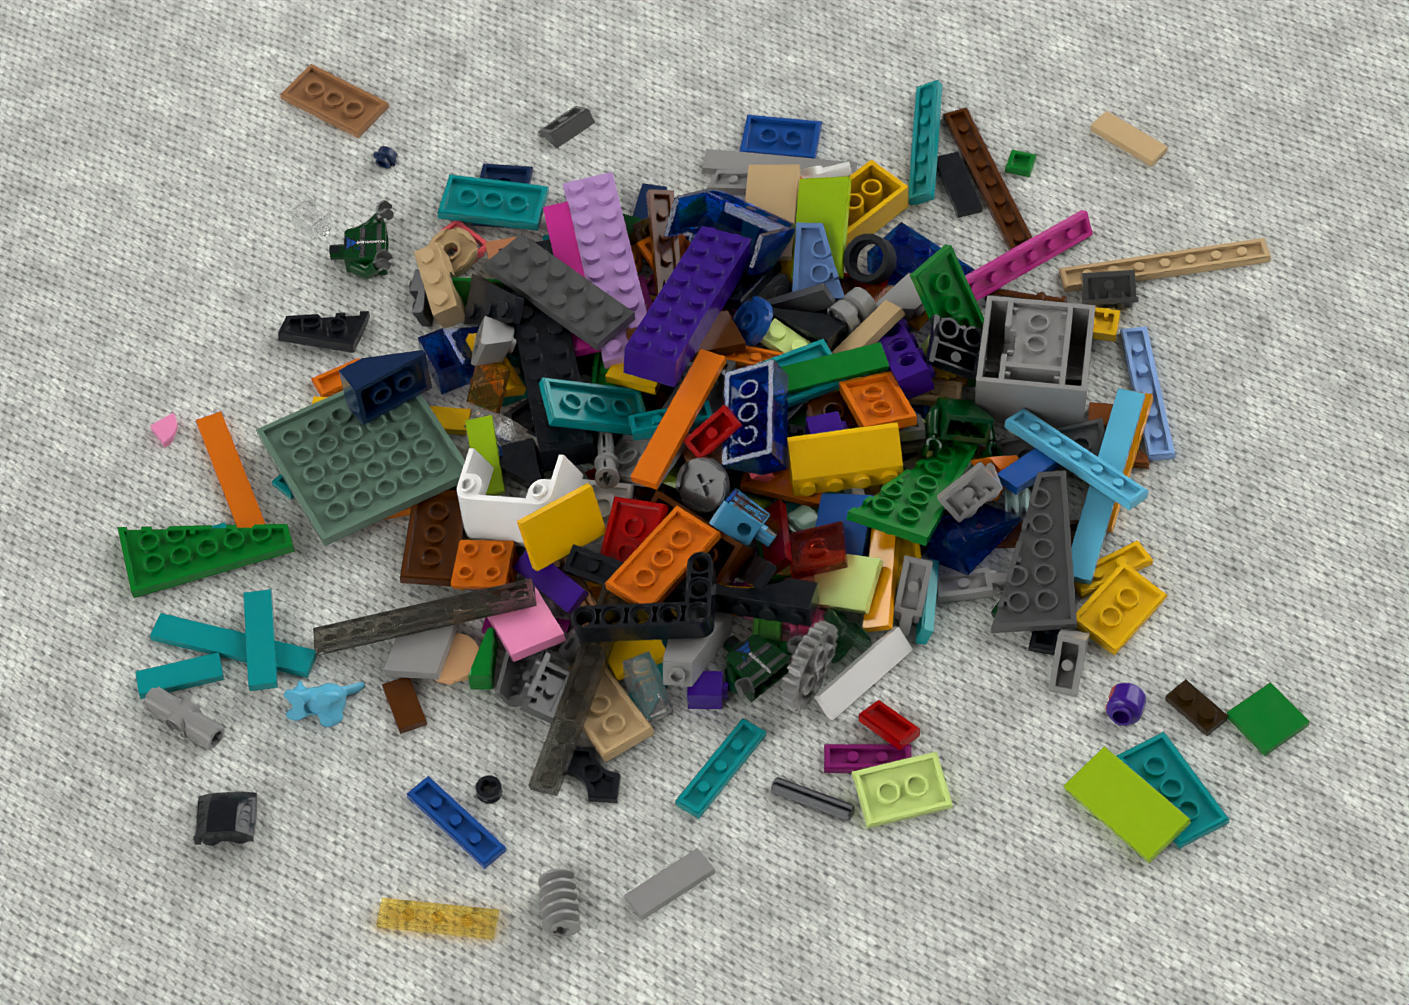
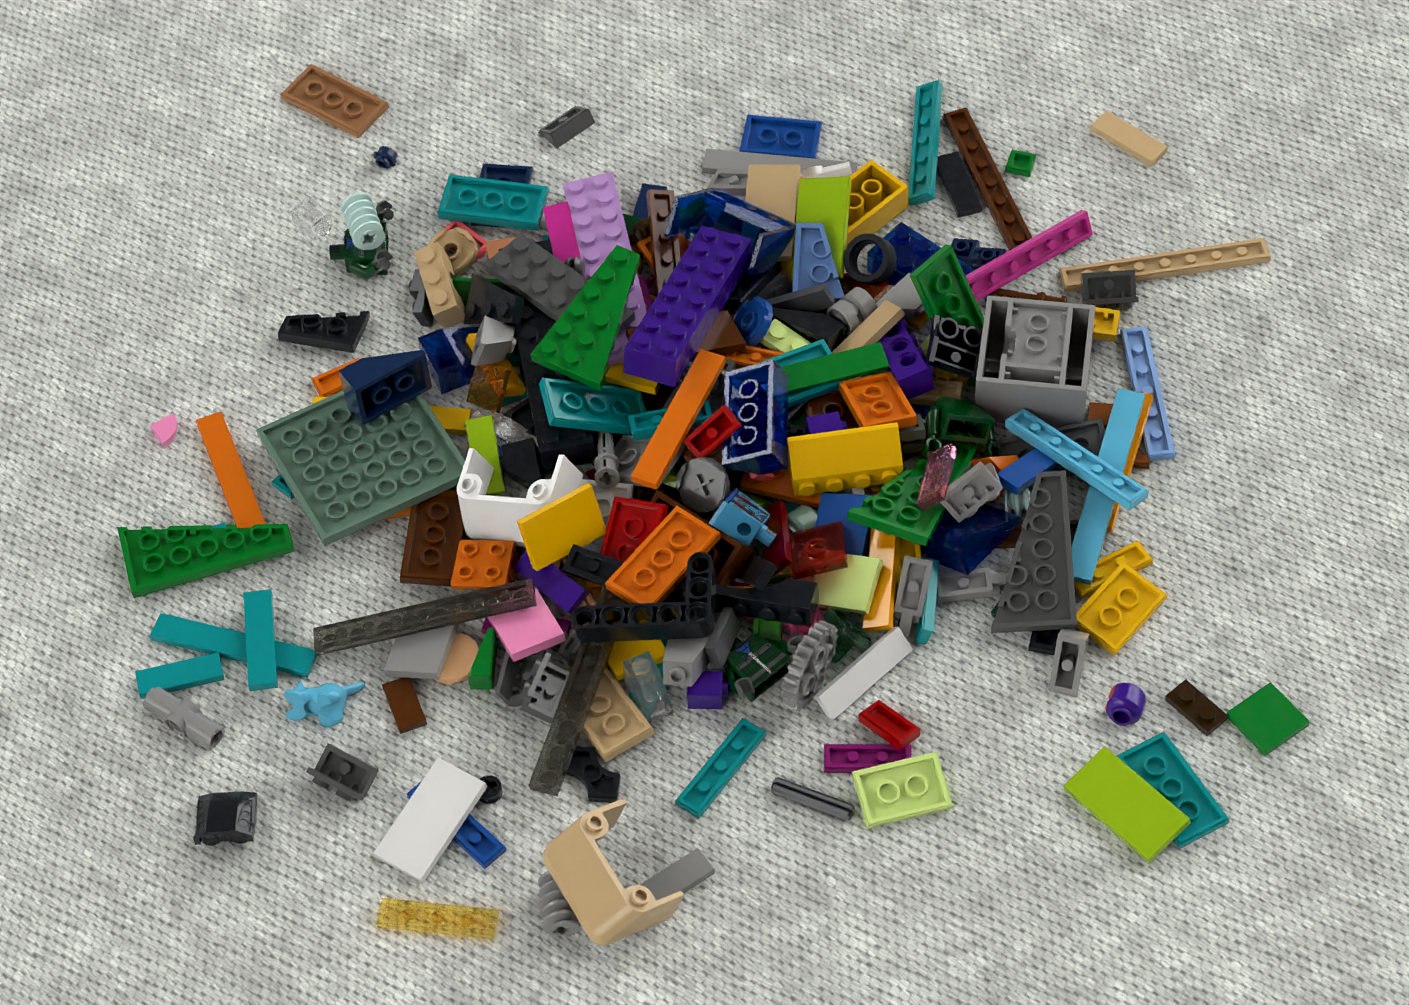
(344, 773): none -> dark grey bracket
(362, 221): none -> light aqua piece
(430, 820): none -> white tile
(577, 263): none -> dark grey hinge
(590, 325): none -> green wing
(593, 888): none -> tan windscreen
(722, 637): none -> dark grey tile
(936, 476): none -> clear pink tile
(974, 255): none -> dark blue slope

